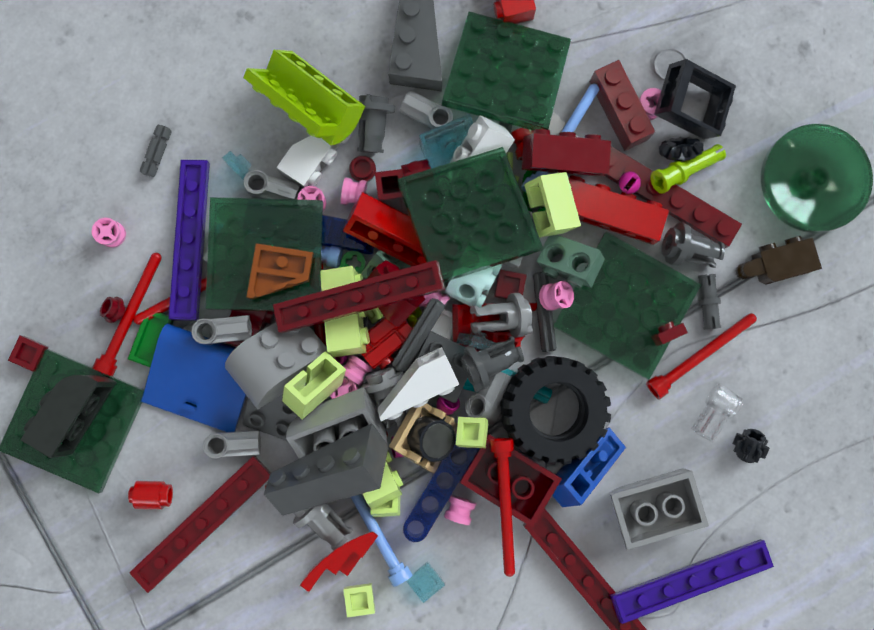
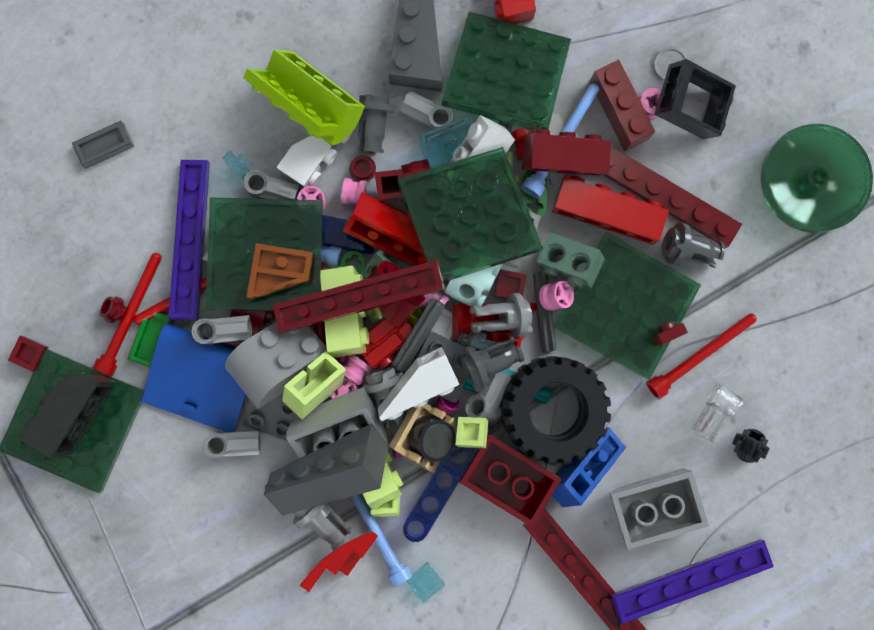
(103, 144): none -> dark grey tile
(103, 228): bright pink wheel -> none
(150, 495): red brick -> none
(155, 150): dark grey axle -> none
(200, 524): dark red plate -> none
(359, 600): yellowish green plate -> none
(460, 510): bright pink wheel -> none
(502, 451): red piece -> none
(556, 195): yellowish green piece -> none
(625, 178): dark pink hinge -> none
(679, 171): lime pin -> none
(681, 148): black gear -> none
(709, 301): dark grey pin -> none
(781, 262): dark brown hinge -> none

